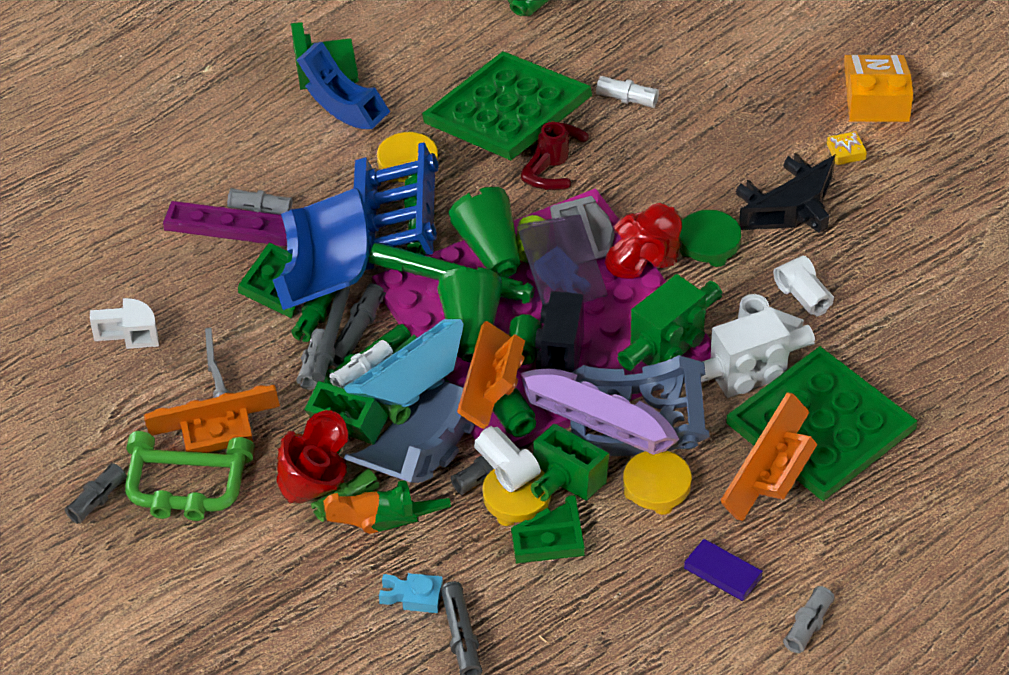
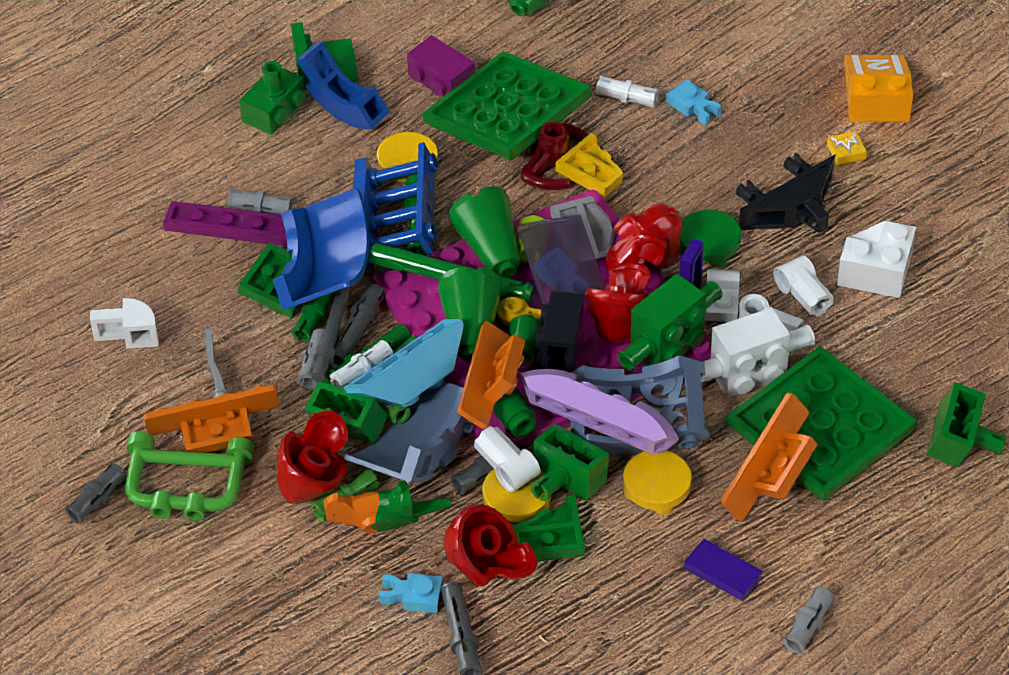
(272, 98): none -> green brick
(438, 66): none -> magenta brick
(486, 547): none -> red head
(514, 307): none -> yellow plate
(590, 167): none -> yellow wing
(613, 305): none -> red head
(691, 100): none -> medium azure plate
(692, 263): none -> dark purple tile
(727, 307): none -> white brick
(877, 259): none -> white slope
(958, 427): none -> green brick

